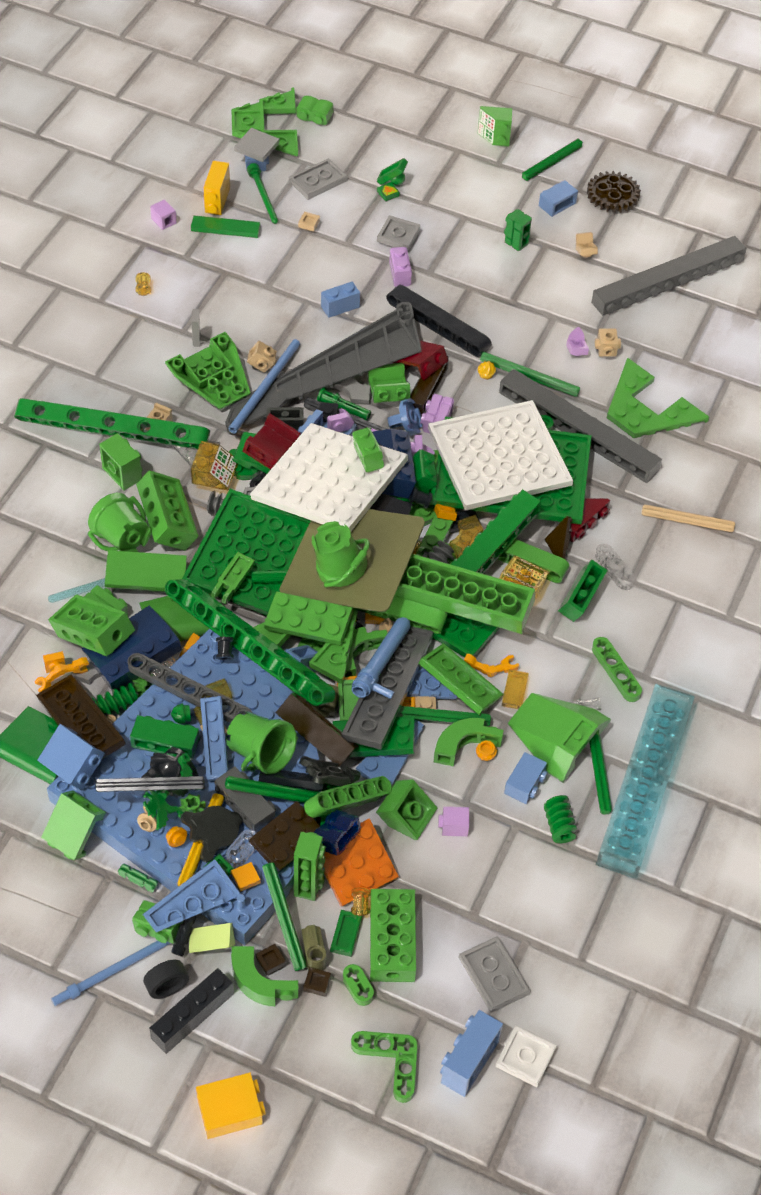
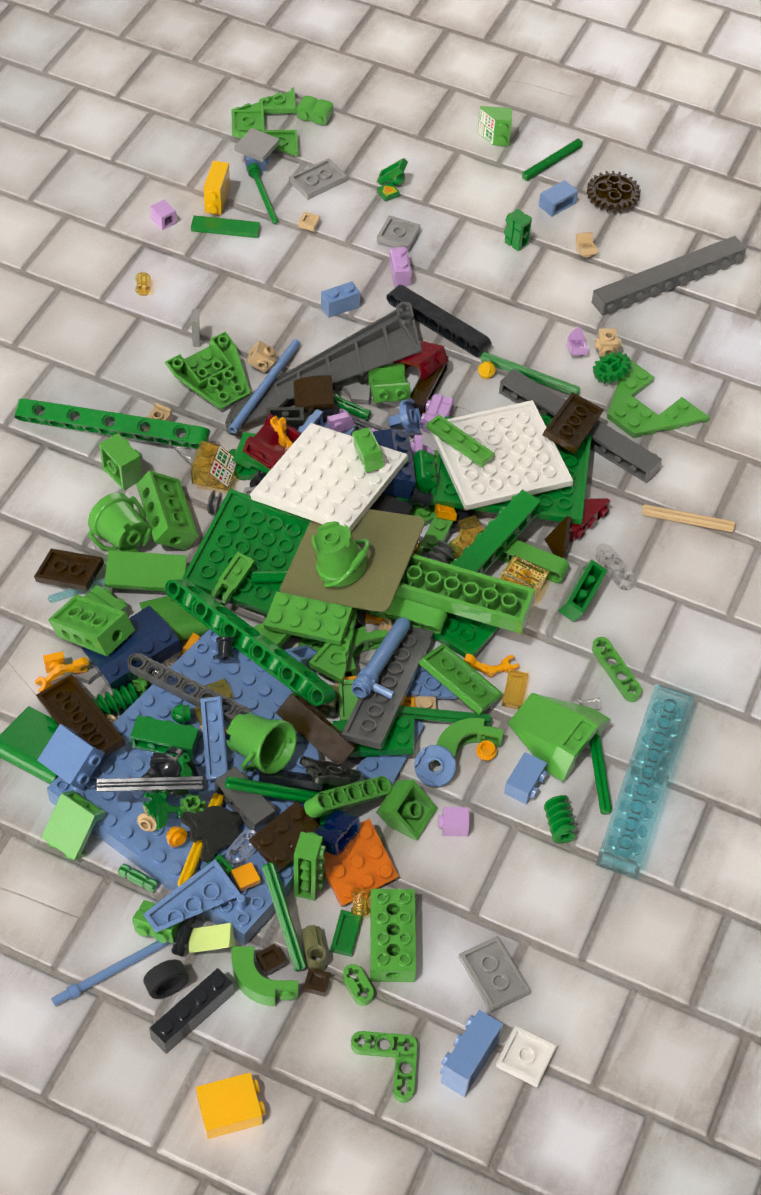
(69, 569): none -> dark brown plate
(280, 427): none -> light orange piece
(313, 392): none -> dark brown slope
(430, 777): none -> medium blue tile
(460, 440): none -> bright green tile
(573, 422): none -> dark brown plate
(612, 367): none -> green gear

